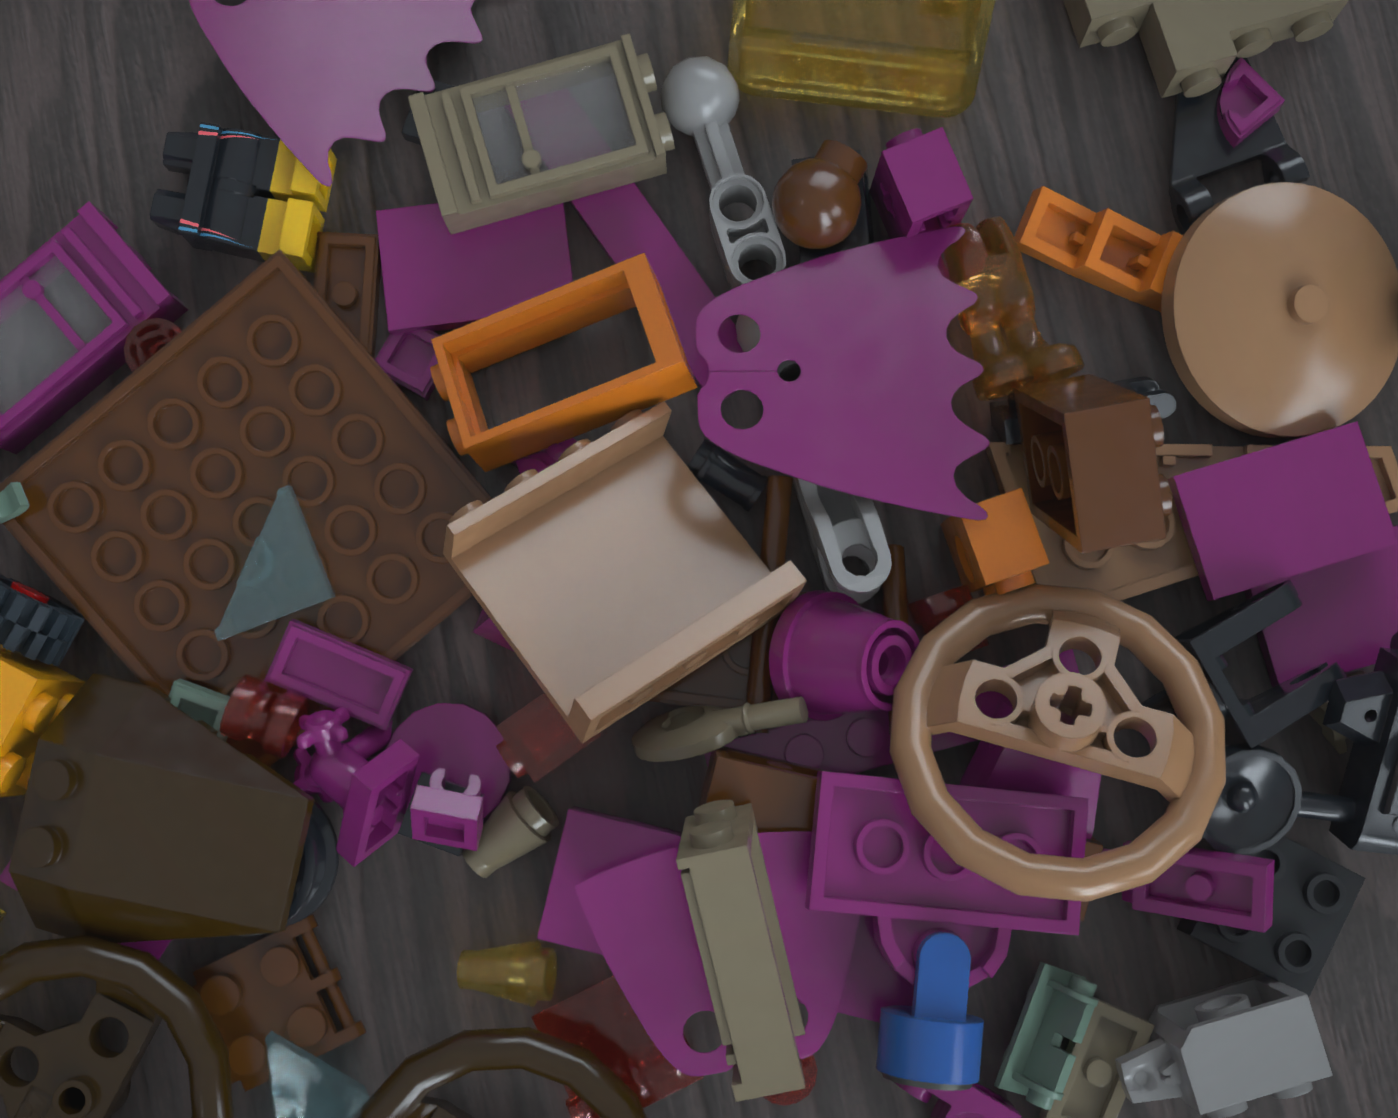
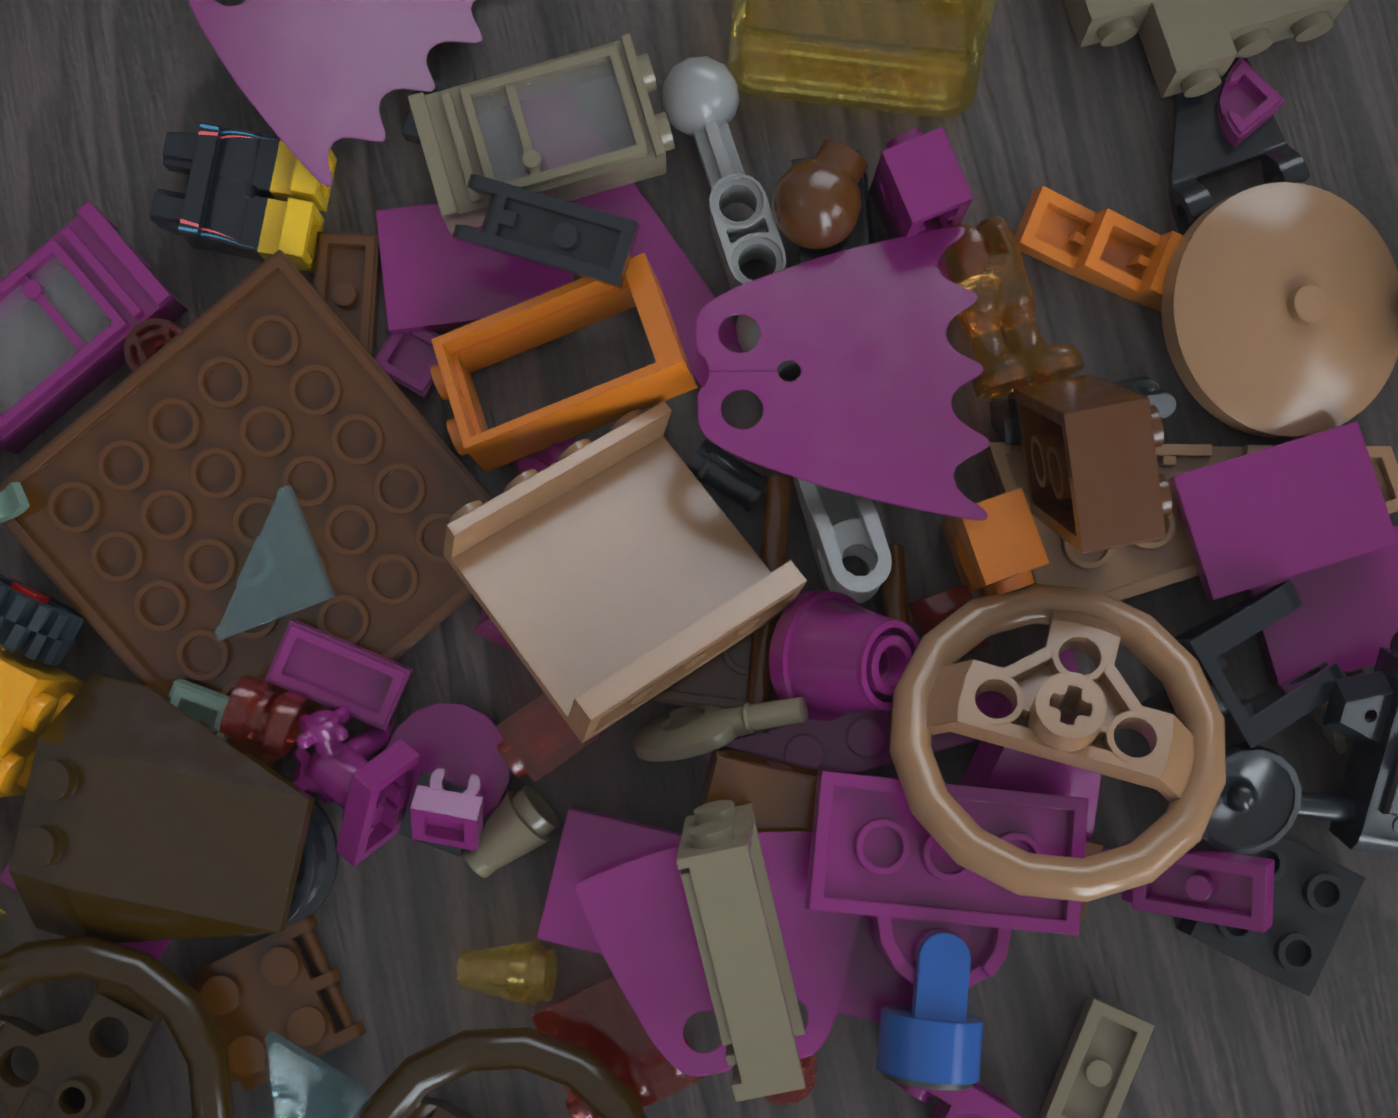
(552, 232): none -> black hinge
(1054, 1008): sand green hinge -> none
(1228, 1048): light grey hinge -> none

